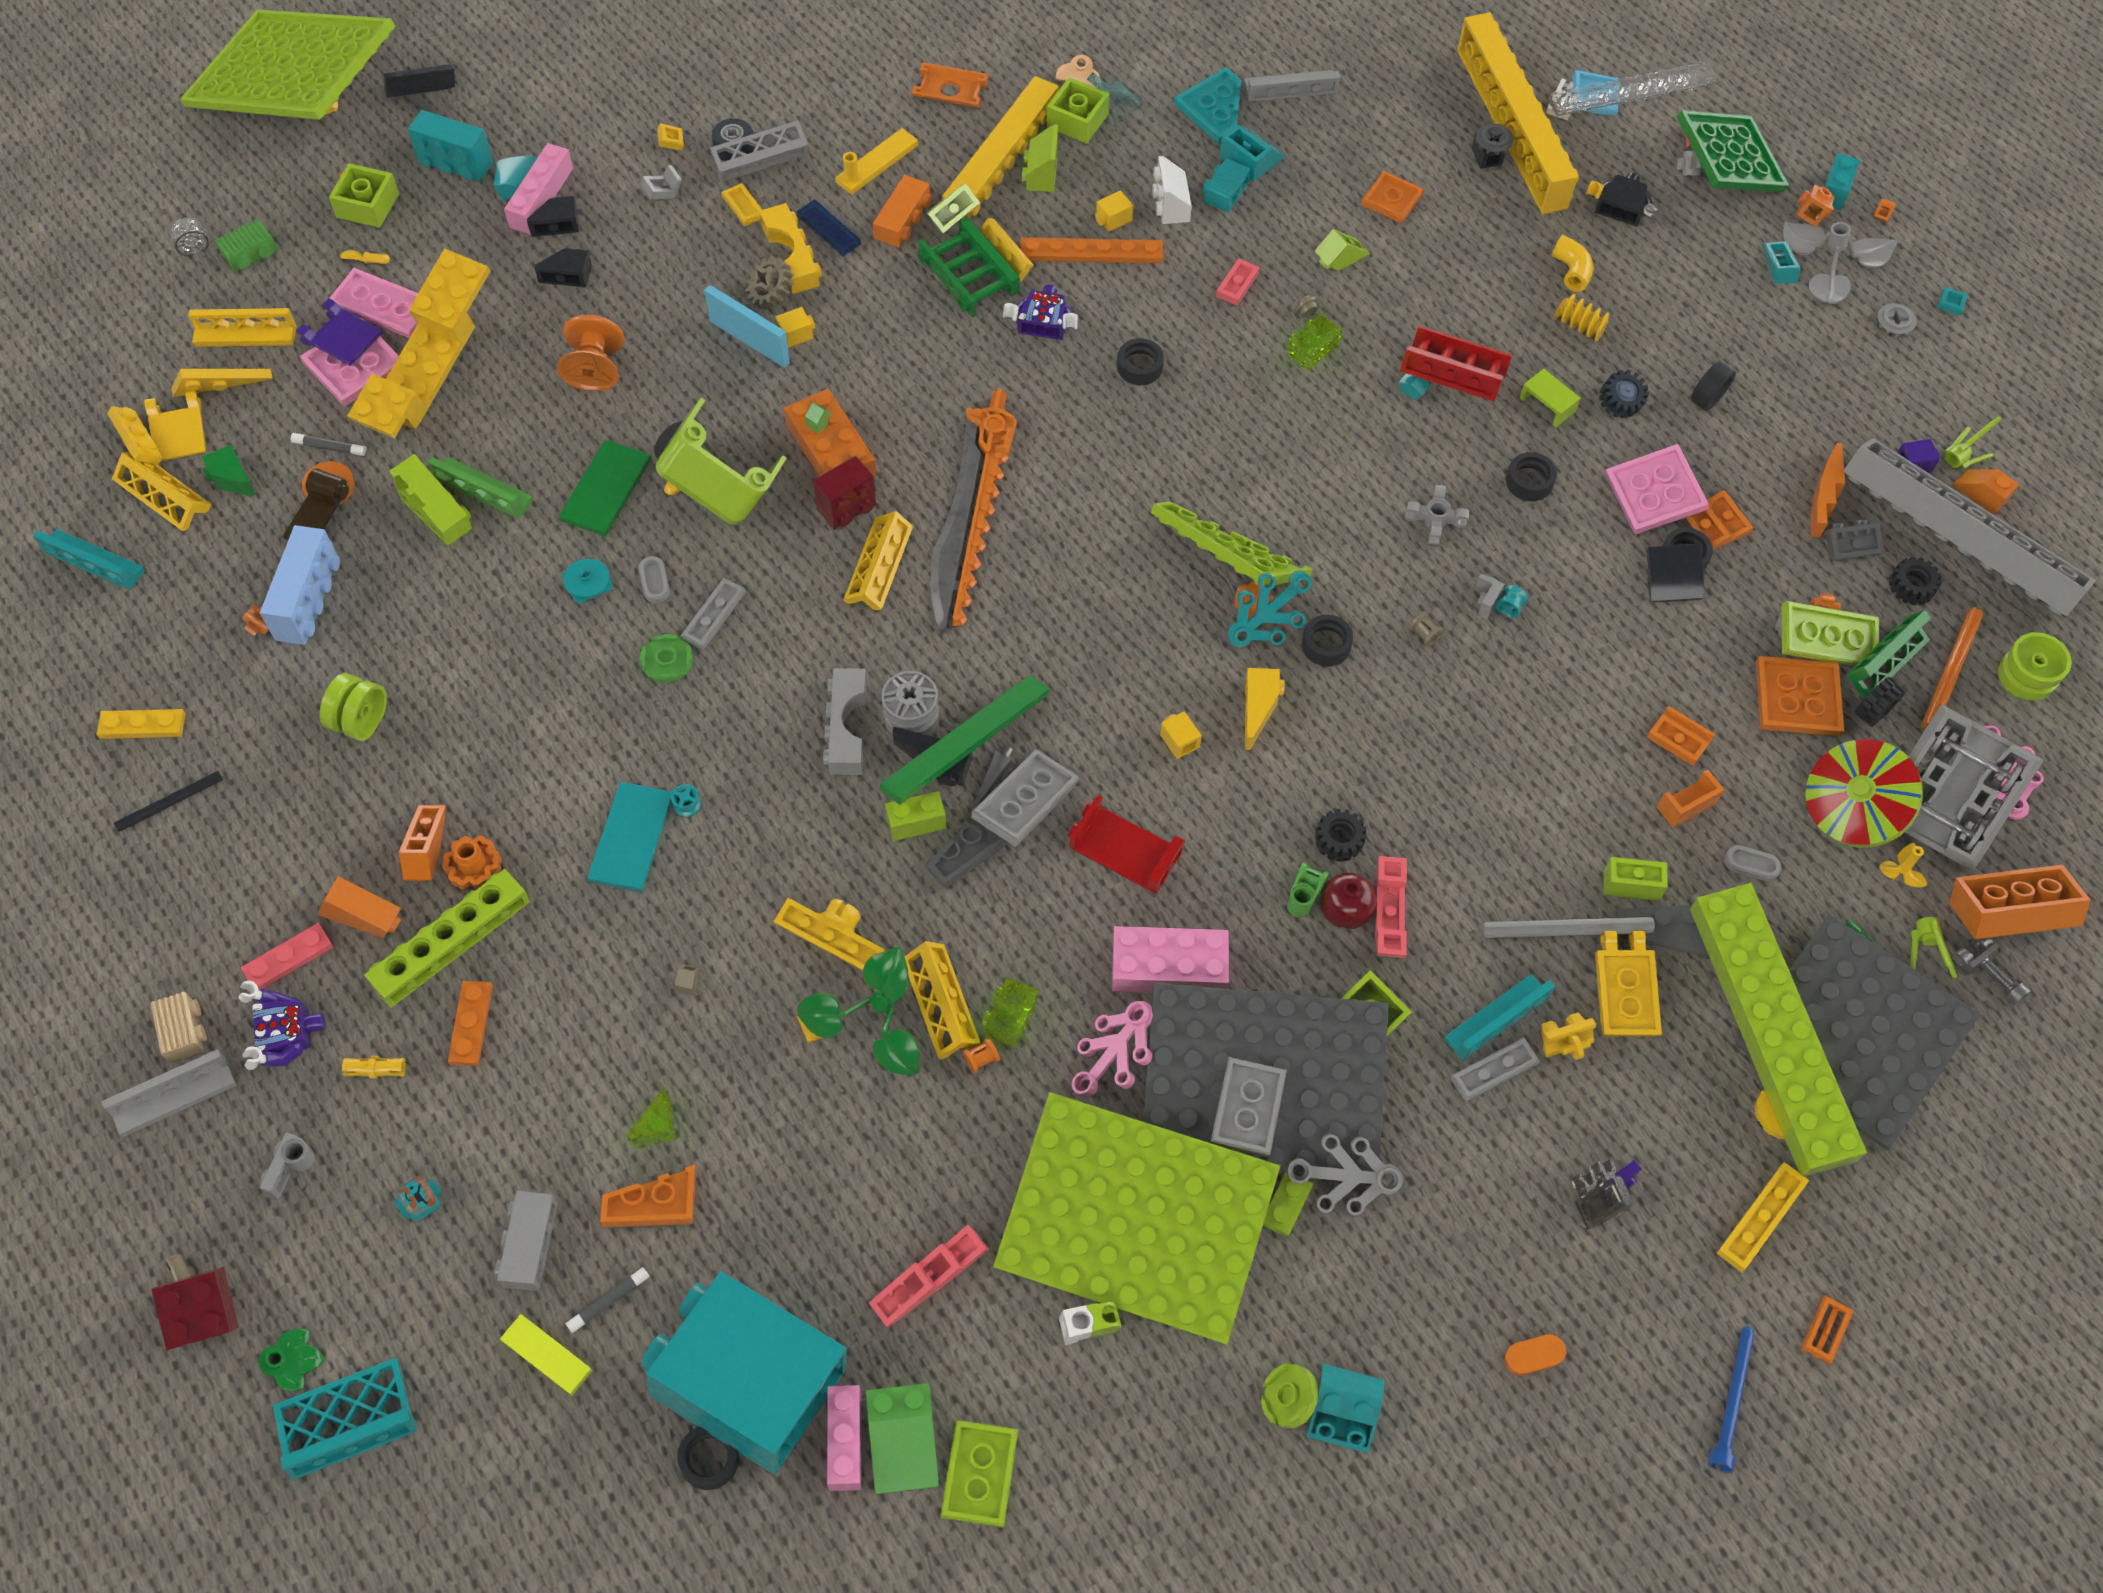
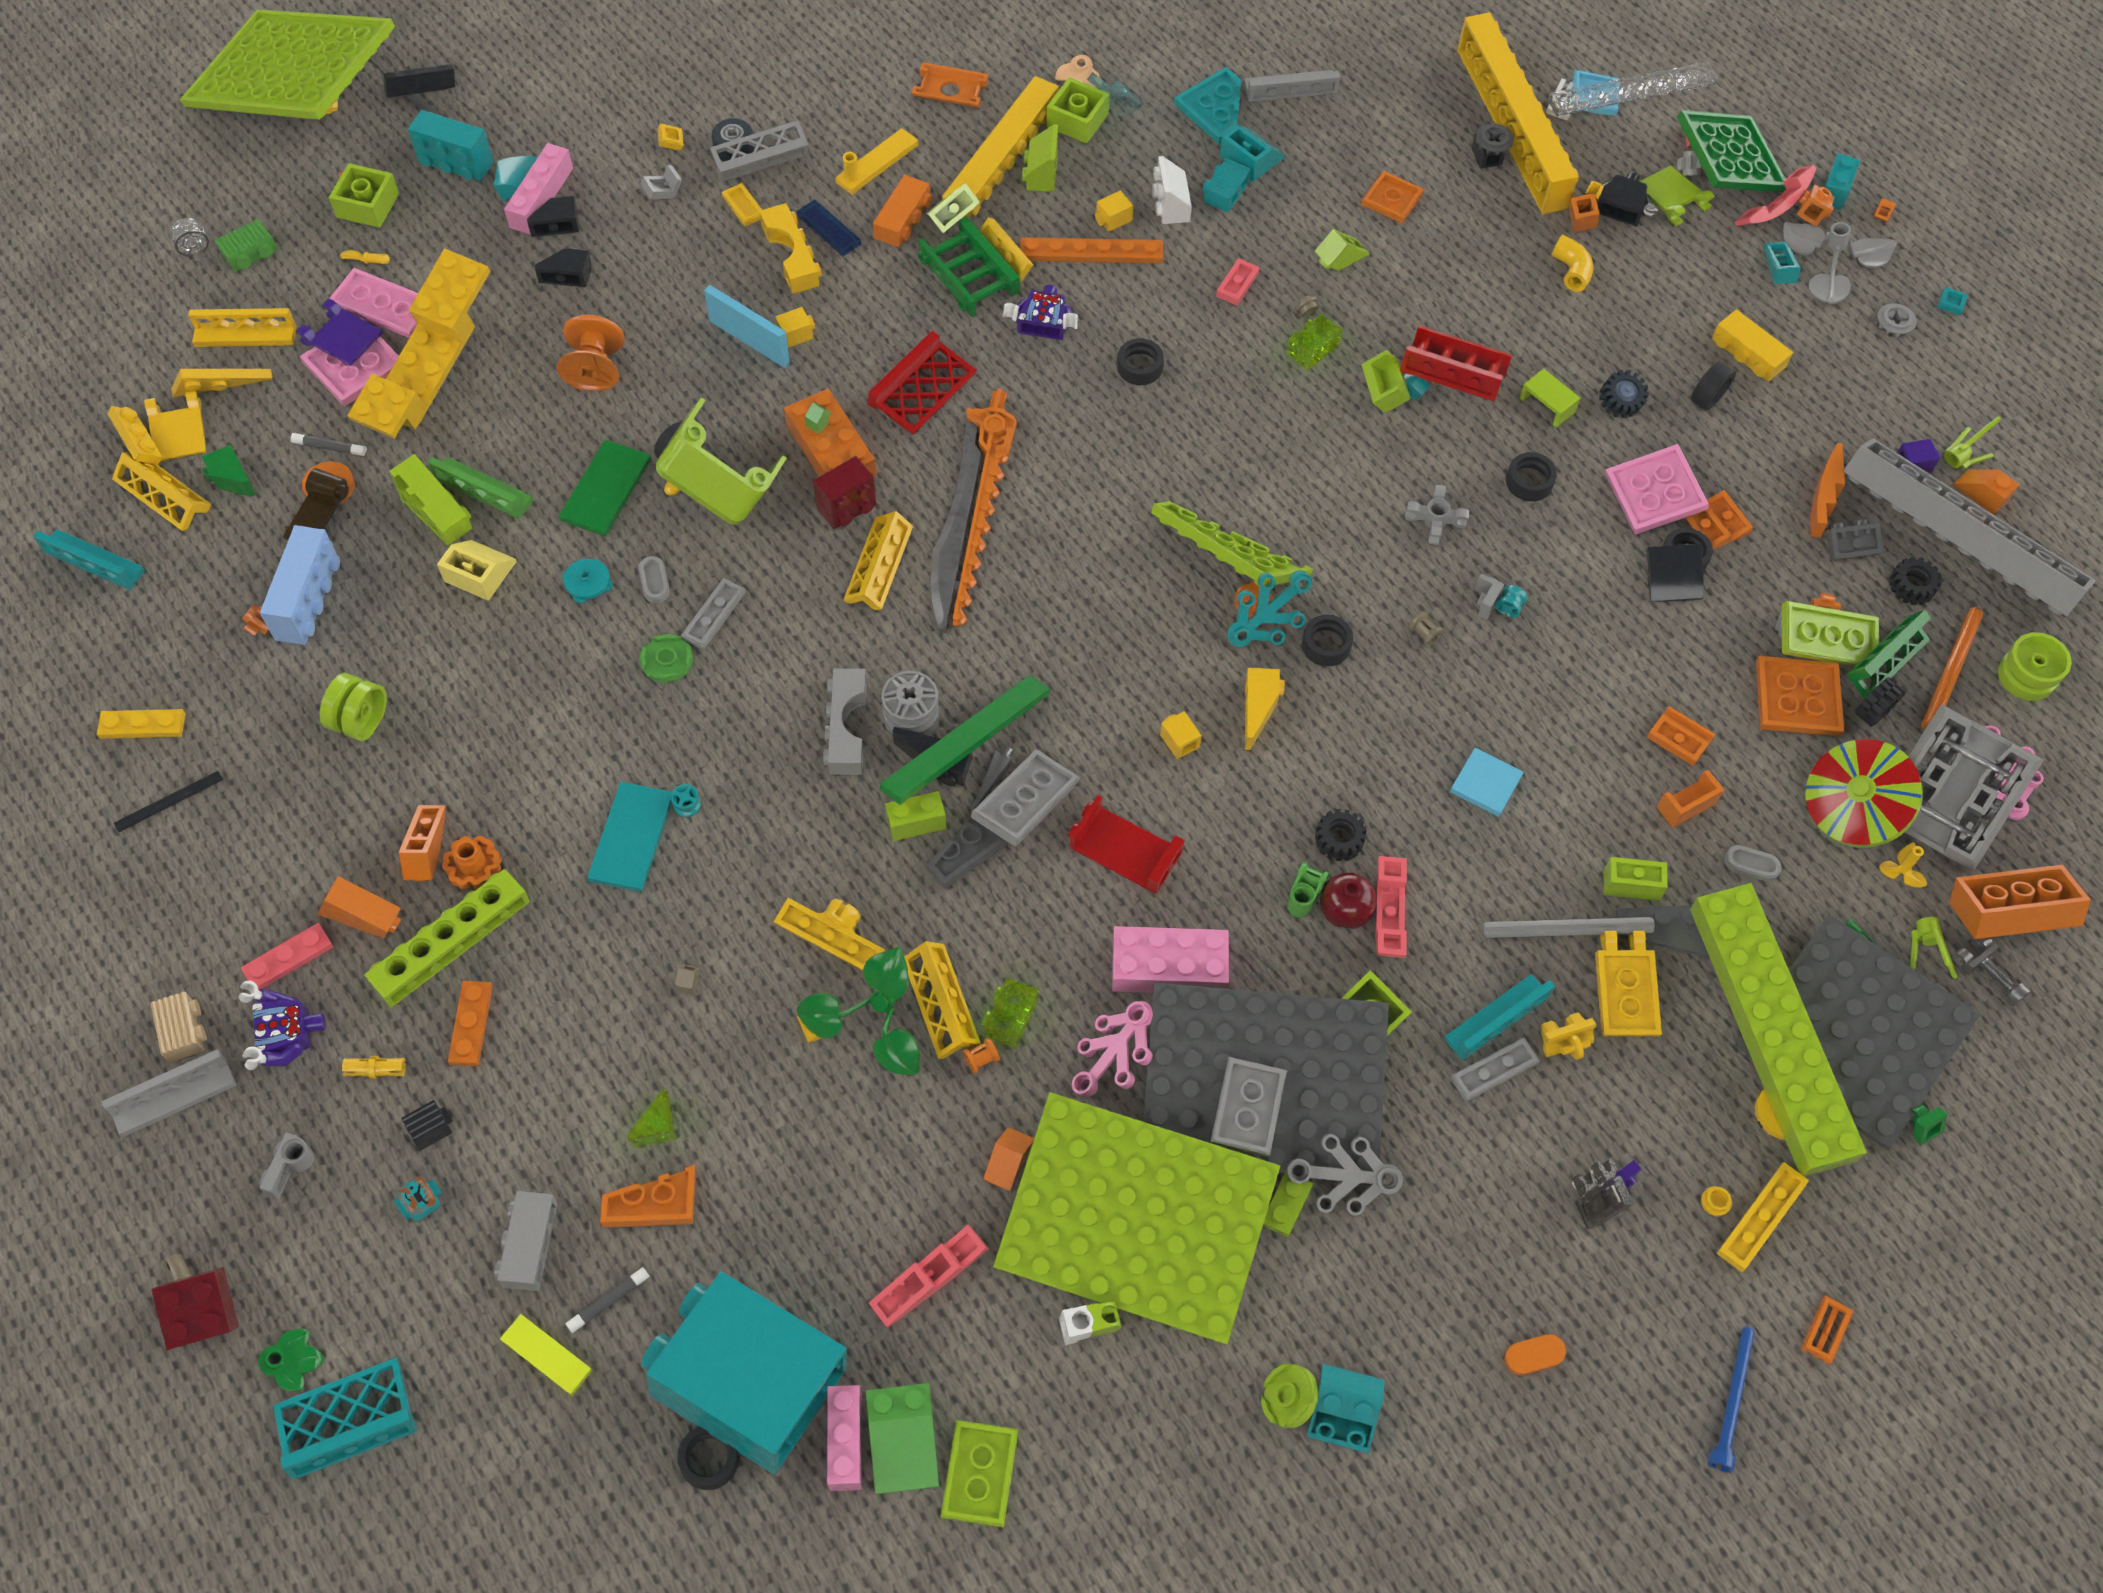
(428, 1124): none -> black brick
(475, 568): none -> light yellow slope
(769, 282): dark tan gear -> none
(903, 374): none -> red fence
(1008, 1158): none -> orange slope
(1385, 381): none -> lime panel
(1486, 782): none -> medium azure tile
(1582, 316): yellow piece -> none
(1584, 212): none -> orange brick
(1673, 191): none -> lime flag
(1716, 1201): none -> yellow plate
(1752, 345): none -> yellow brick
(1796, 186): none -> coral slope
(1927, 1124): none -> green tile

